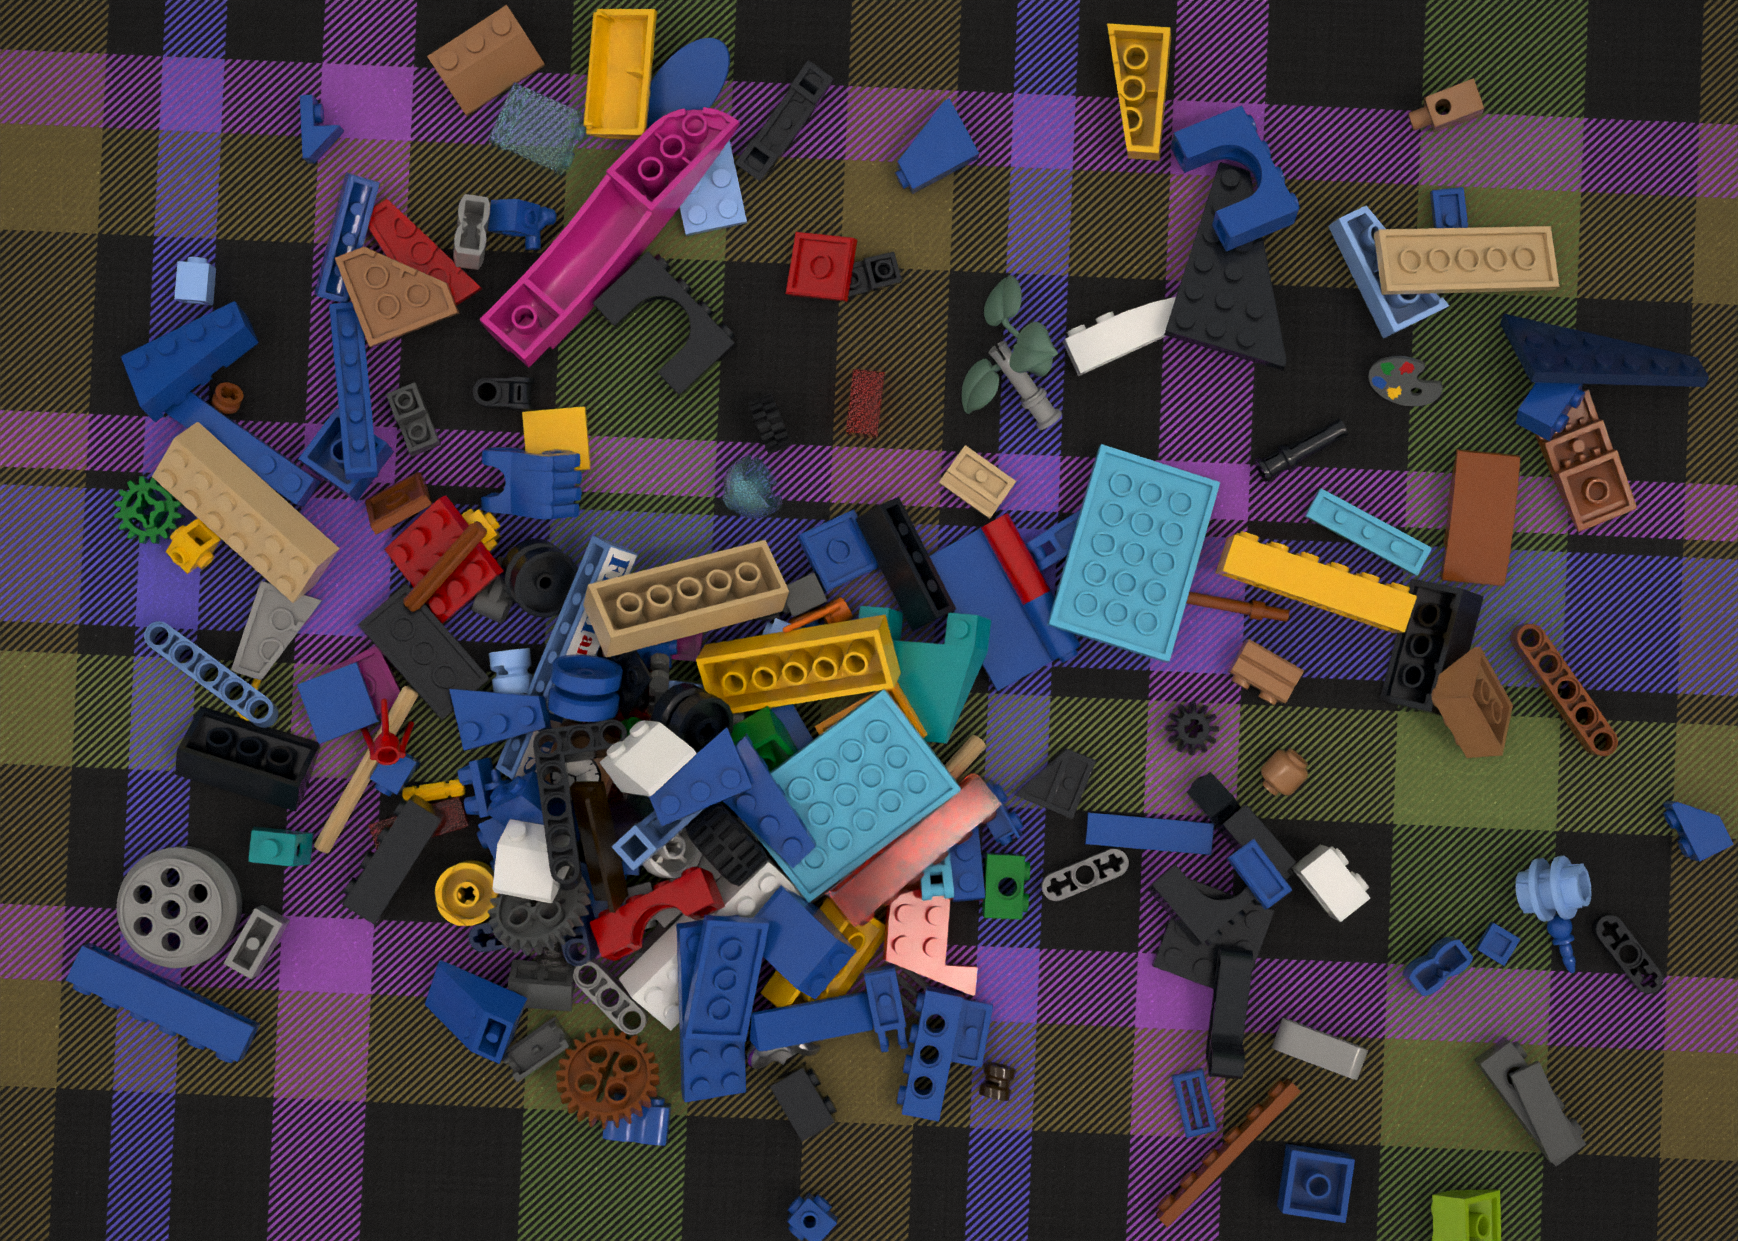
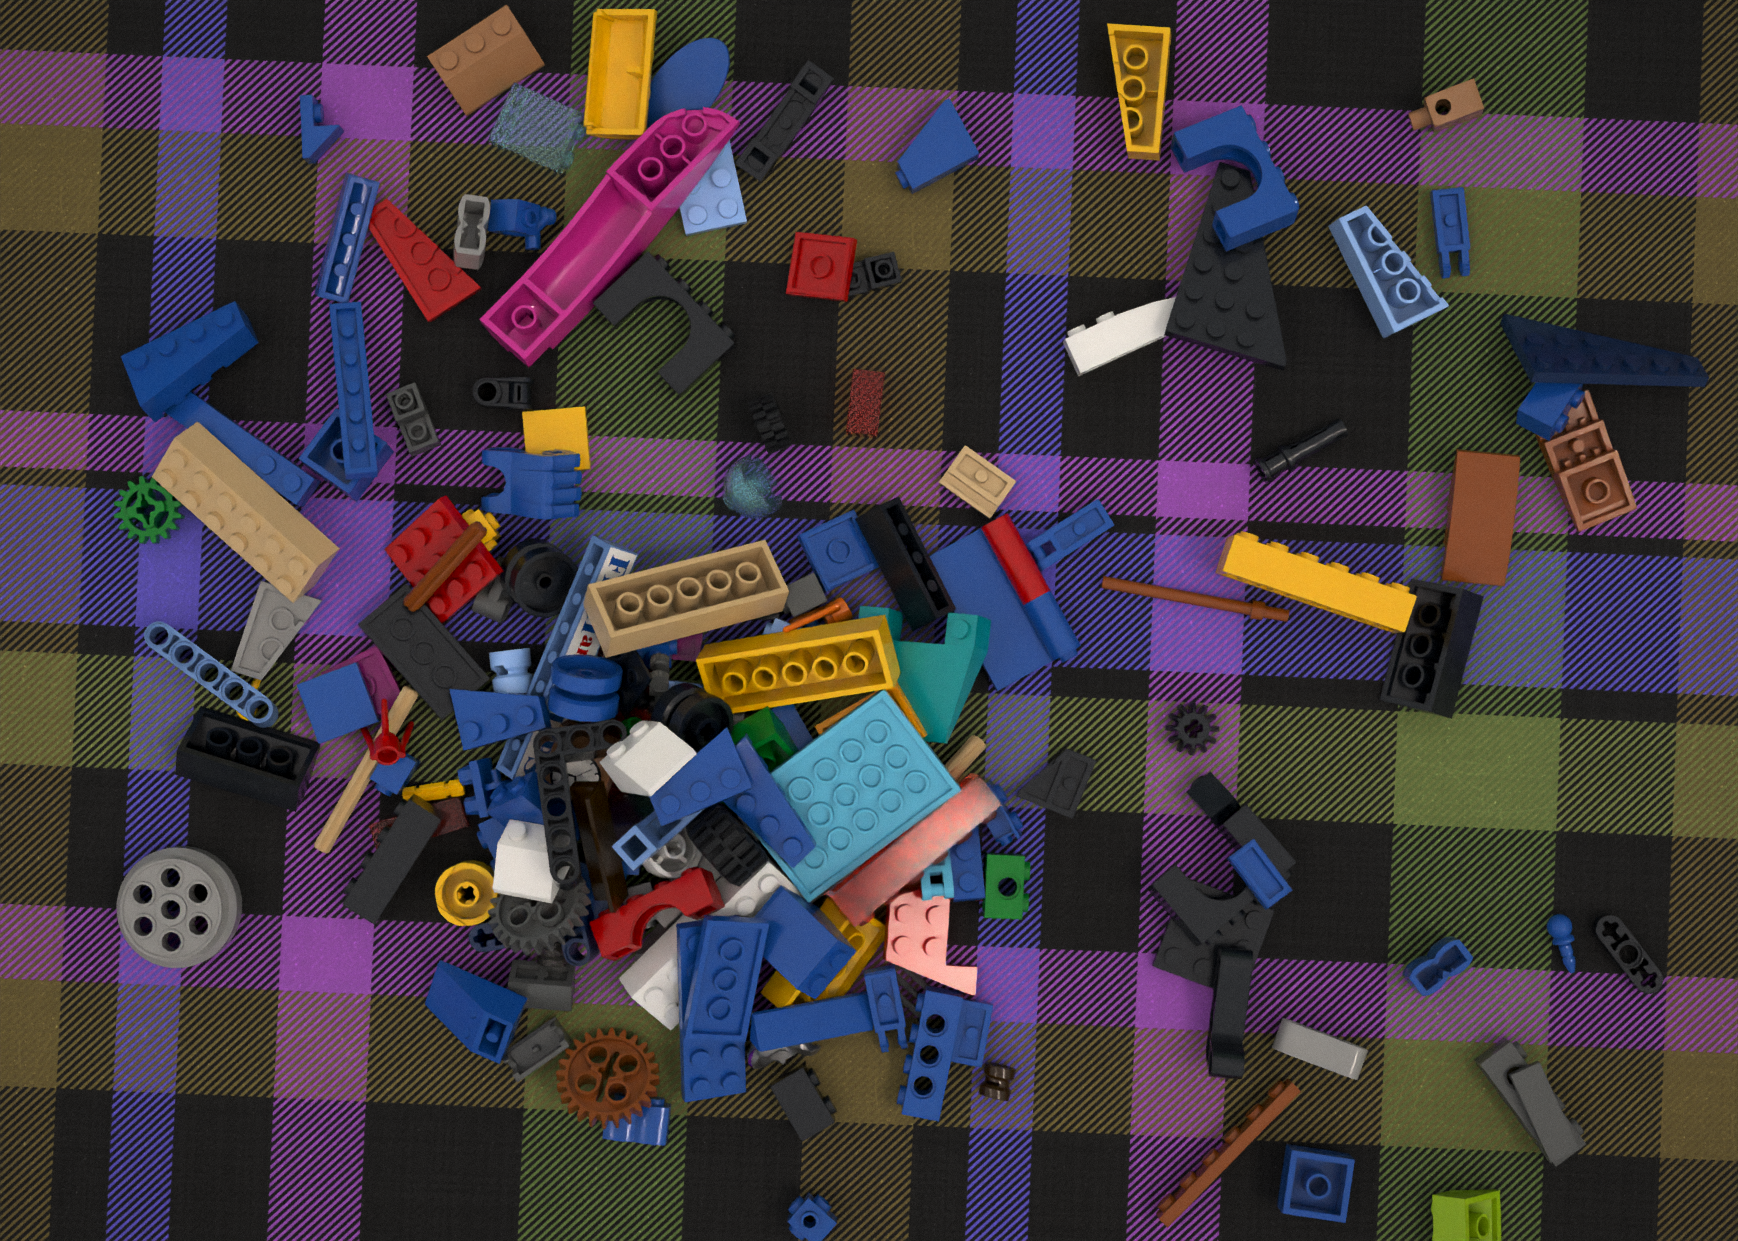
(162, 1002): blue brick -> none
(193, 546): yellow brick -> none
(195, 281): light blue brick -> none
(227, 398): dark orange bush -> none
(256, 942): light grey brick -> none
(280, 847): teal torso -> none
(392, 296): medium nougat plate -> none
(398, 502): dark orange tile -> none
(617, 1011): light grey beam -> none
(1030, 354): sand green plant -> none
(1033, 397): light grey pin -> none
(1103, 858): flat silver beam -> none
(1133, 553): medium azure plate -> none
(1149, 833): blue tile -> none
(1188, 1076): blue tile -> none
(1265, 672): medium nougat brick -> none
(1284, 772): medium nougat head -> none
(1331, 882): white brick -> none
(1368, 532): medium azure plate -> none
(1397, 375): dark grey piece -> none
(1466, 260): tan plate -> none
(1474, 705): medium nougat slope -> none
(1497, 943): blue plate -> none
(1554, 888): light blue piece -> none
(1577, 697): dark orange beam -> none
(1699, 831): blue slope -> none

